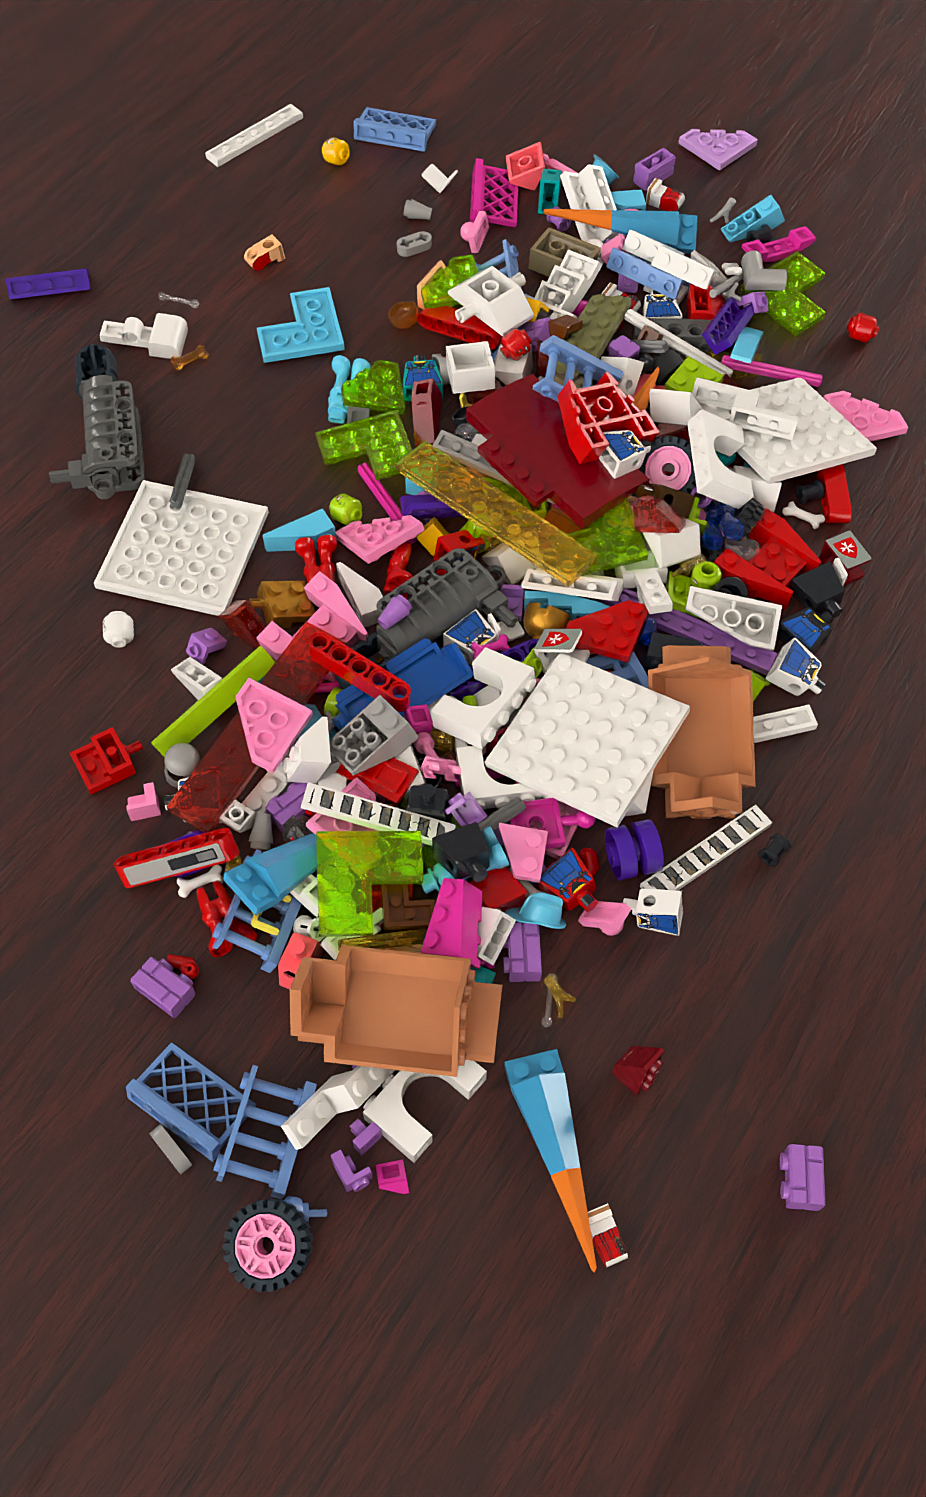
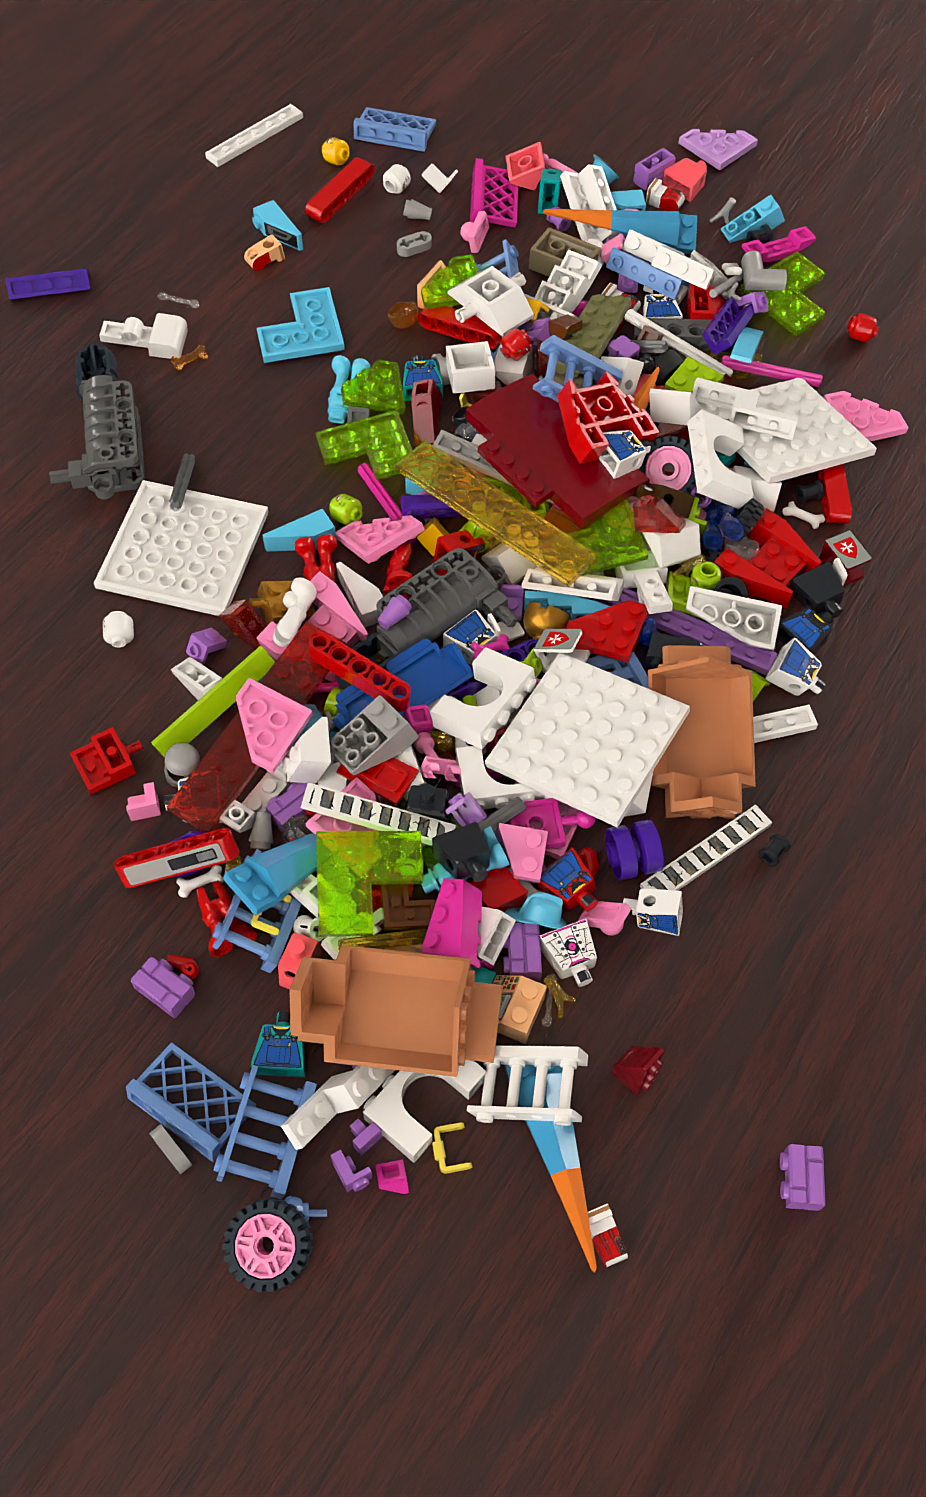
(274, 222): none -> medium azure slope
(278, 1051): none -> torso
(297, 602): none -> white piece
(339, 190): none -> red beam
(396, 179): none -> white head
(439, 1151): none -> light yellow piece
(519, 1005): none -> light nougat slope
(542, 1058): none -> white fence
(570, 951): none -> white torso
(686, 177): none -> coral torso

